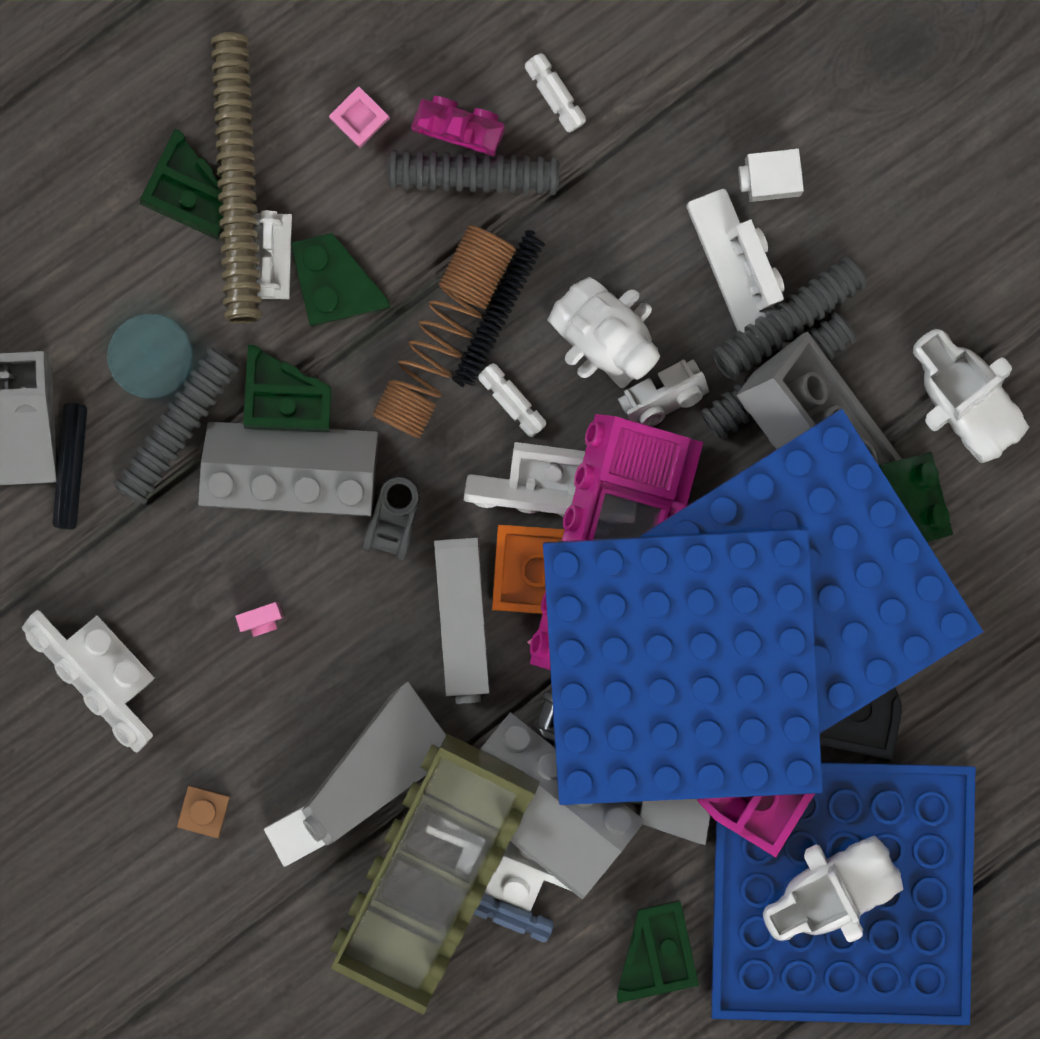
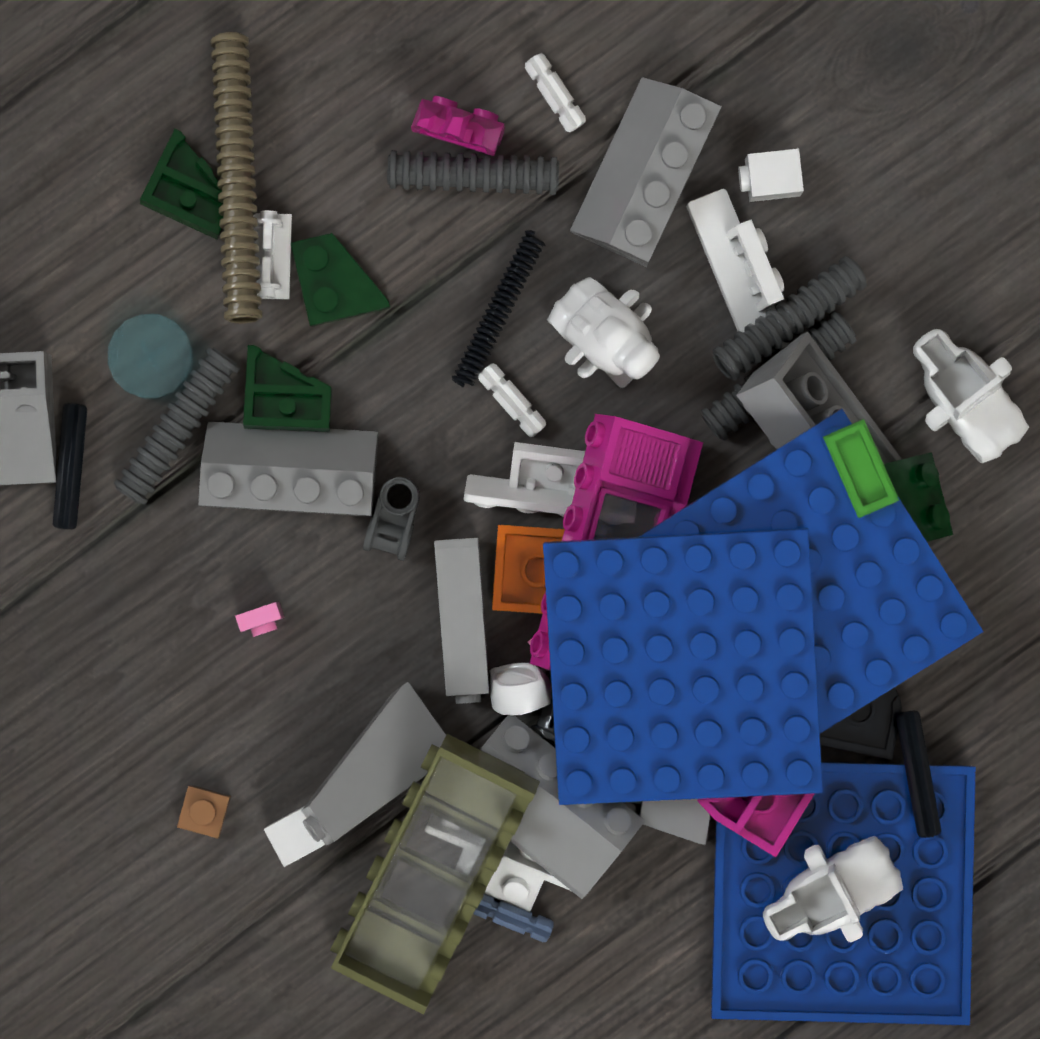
(99, 670): white bracket -> none
(359, 117): bright pink plate -> none
(471, 277): medium nougat piece -> none
(519, 689): none -> white hat
(645, 169): none -> light grey slope
(657, 954): dark green wing -> none
(682, 388): white hinge -> none
(860, 468): none -> bright green tile
(918, 774): none -> black axle

